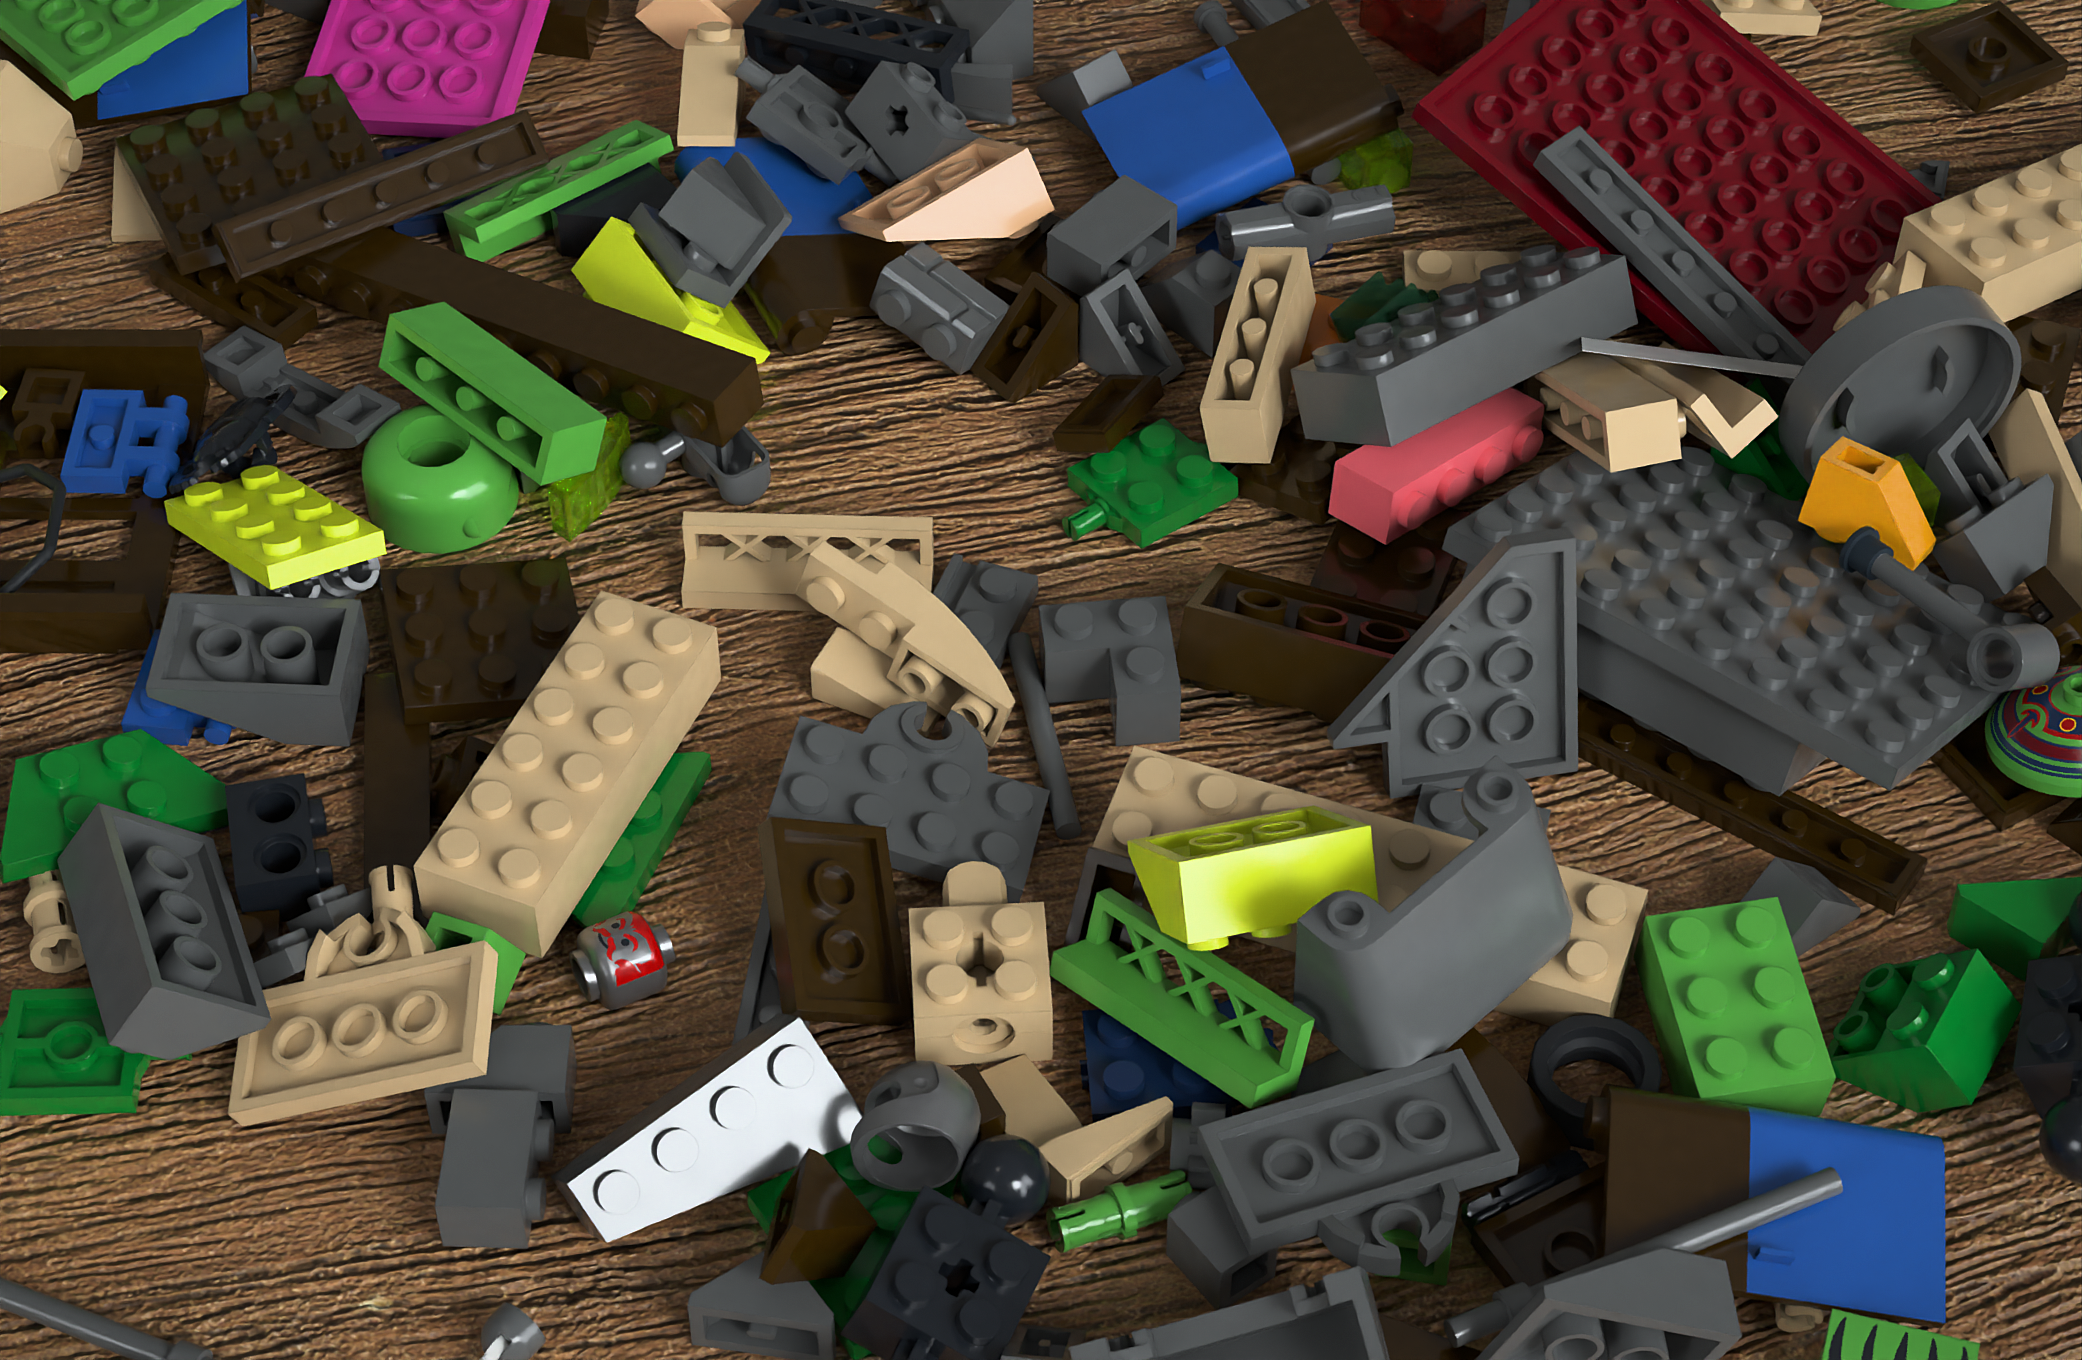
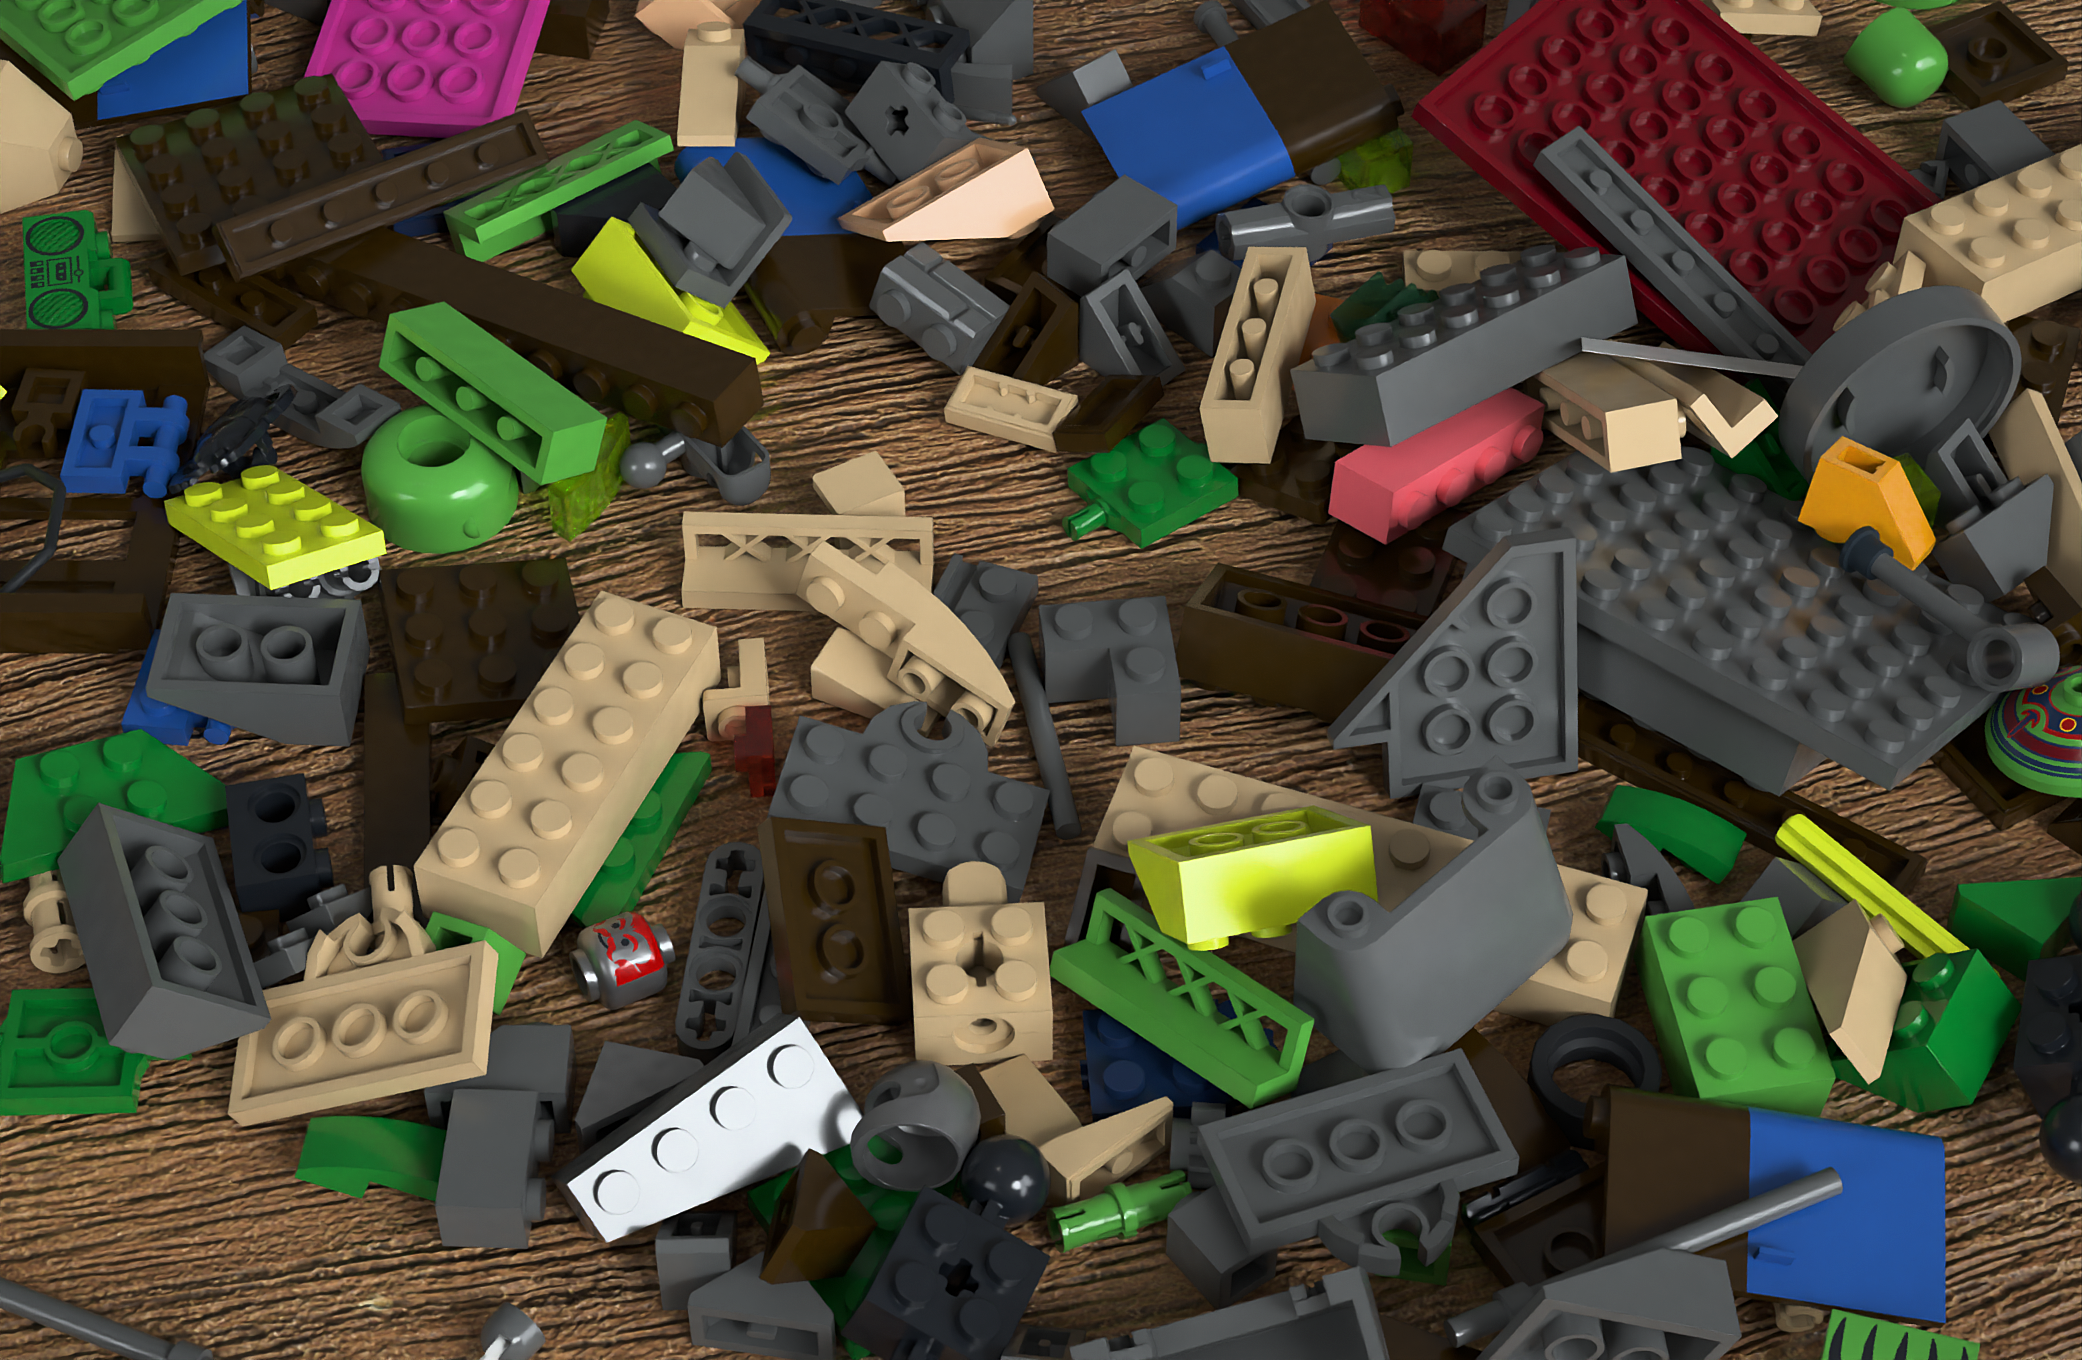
(66, 269): none -> green piece
(354, 1150): none -> green slope
(624, 1085): none -> flat silver slope
(694, 1251): none -> dark grey slope
(716, 953): none -> dark grey beam
(747, 687): none -> tan bracket
(755, 751): none -> clear red plate
(860, 489): none -> tan panel
(1009, 408): none -> tan plate
(1640, 864): none -> dark grey slope
(1687, 831): none -> green slope
(1855, 982): none -> tan slope
(1856, 881): none -> neon yellow axle
(1898, 59): none -> bright green helmet
(1987, 145): none -> dark grey brick

